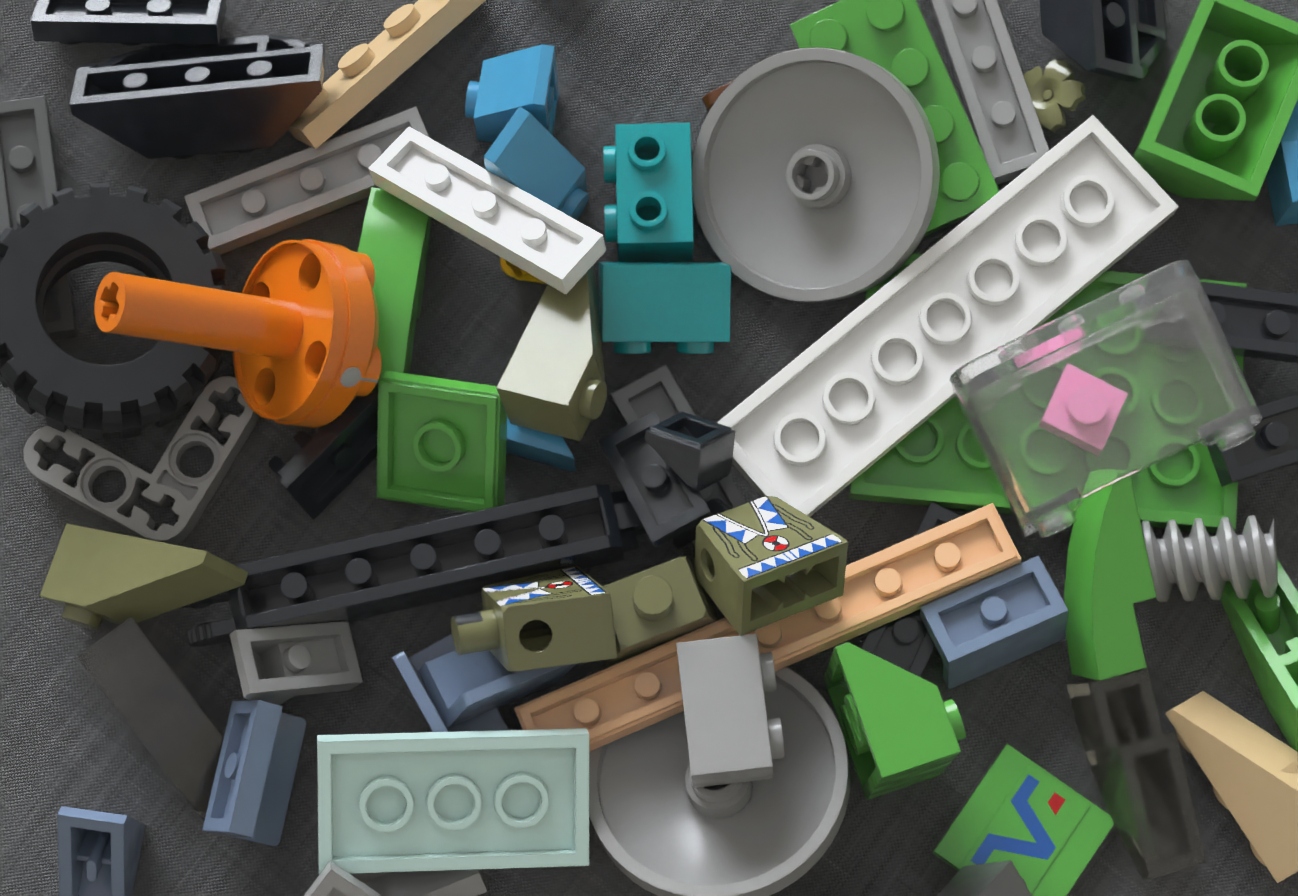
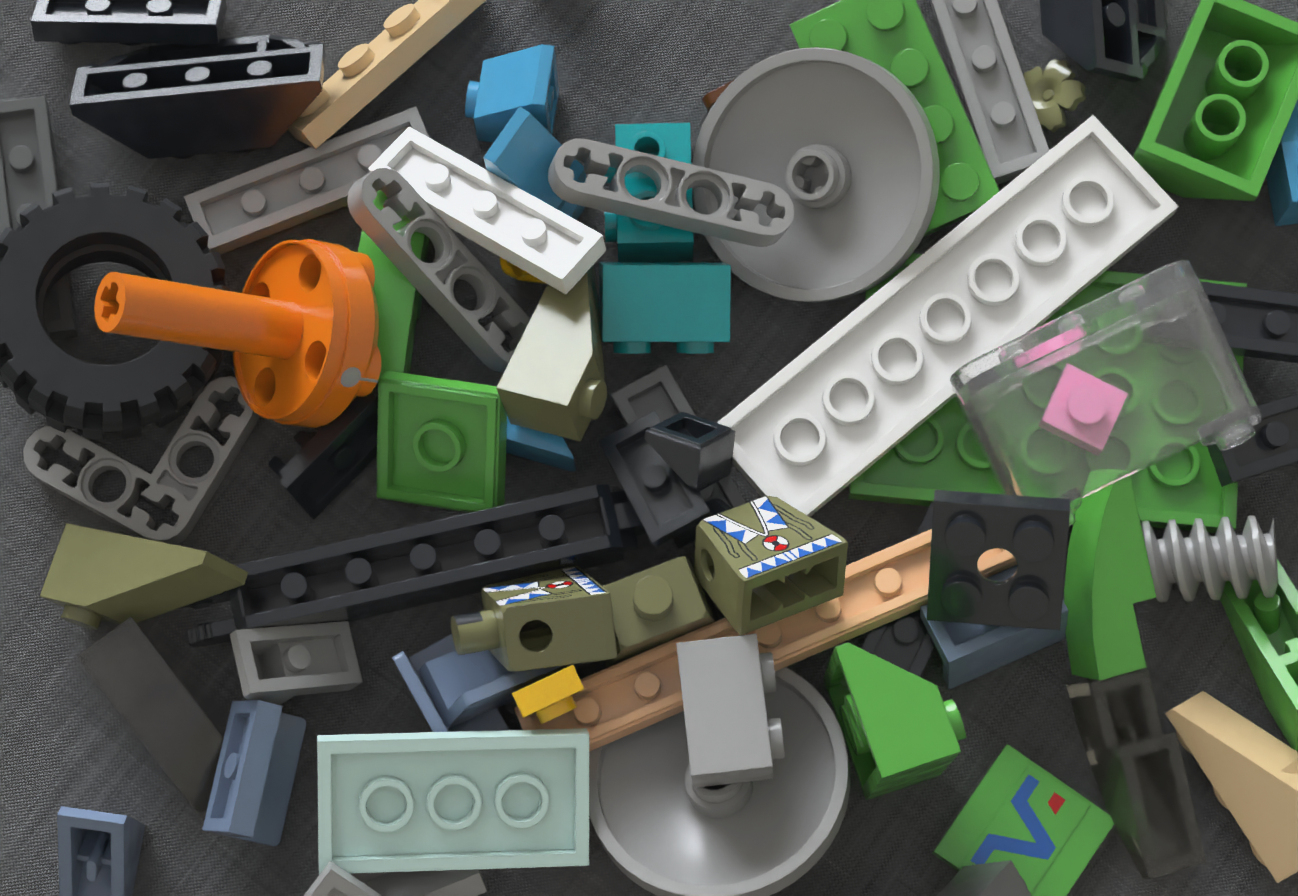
(451, 262): none -> light grey beam
(550, 695): none -> yellow plate
(670, 203): none -> light grey beam
(1026, 527): none -> black piece

